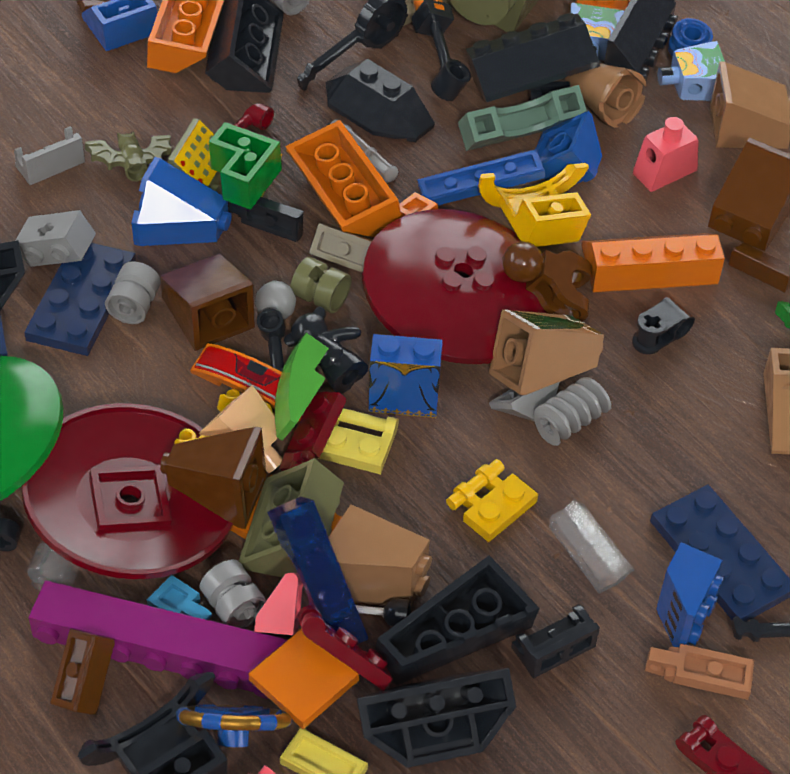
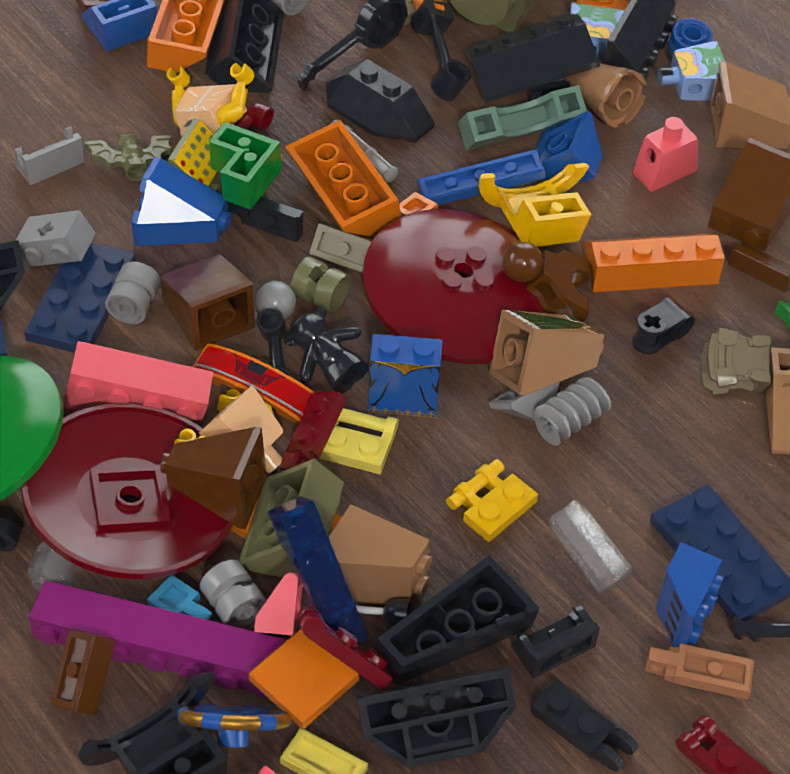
(116, 376): none -> coral wedge
(209, 103): none -> torso
(298, 384): bright green slope -> none
(582, 726): none -> black hinge
(735, 362): none -> dark tan piece

